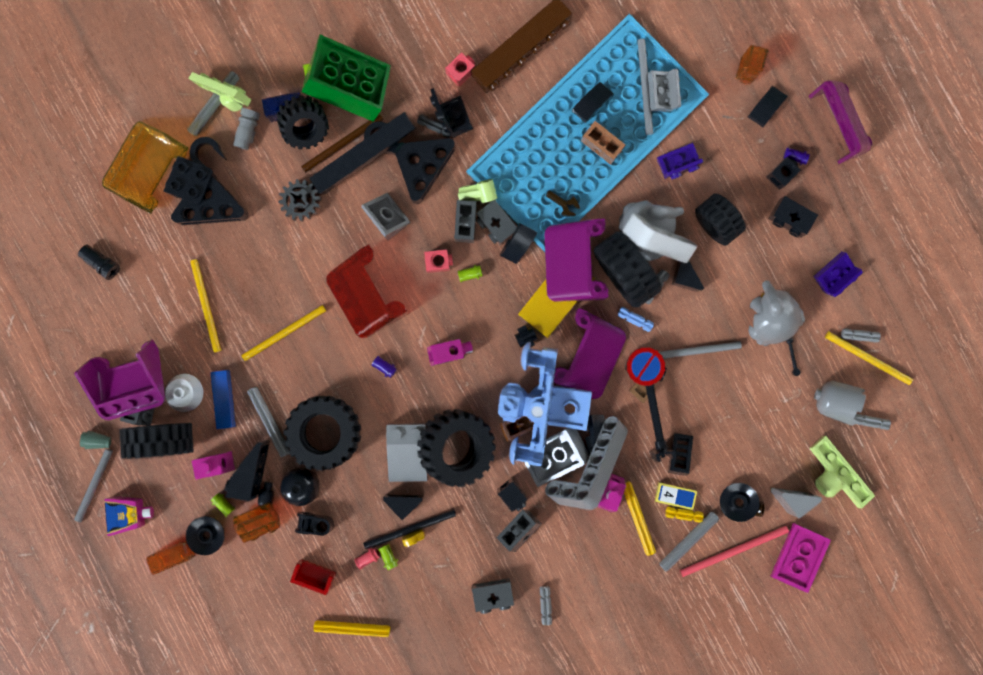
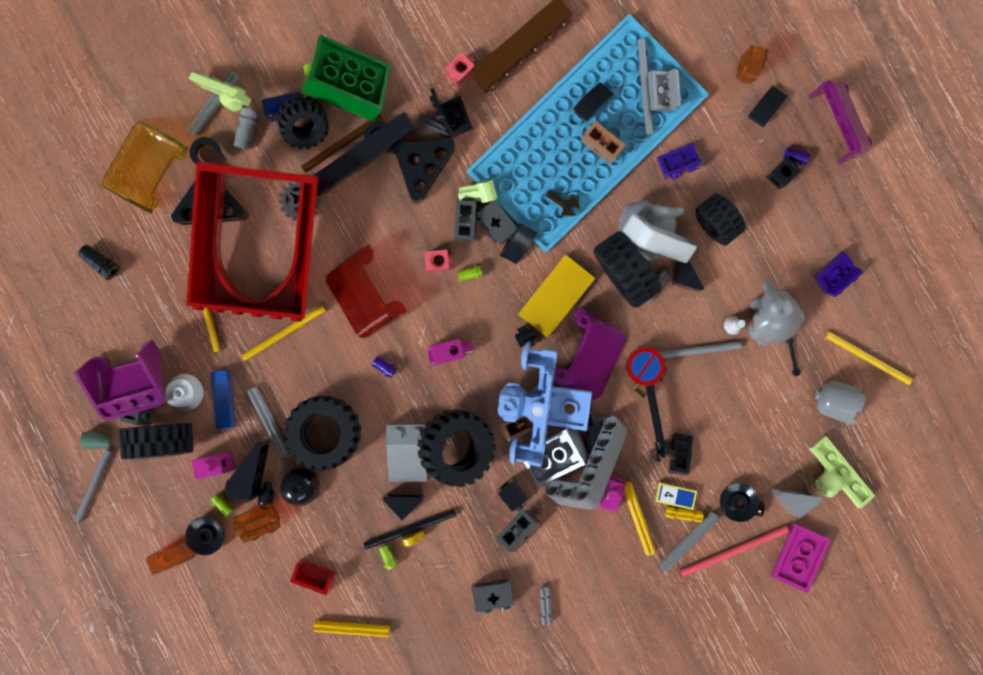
(125, 514): torso -> none
(188, 180): black bracket -> none
(207, 279): none -> red panel
(310, 524): black piece -> none
(367, 558): coral pin -> none
(386, 215): light grey slope -> none
(570, 261): magenta windscreen -> none
(635, 319): light blue axle -> none
(734, 325): none -> white cone
(802, 217): black brick -> none
(860, 335): light grey axle -> none
(872, 422): light grey axle -> none

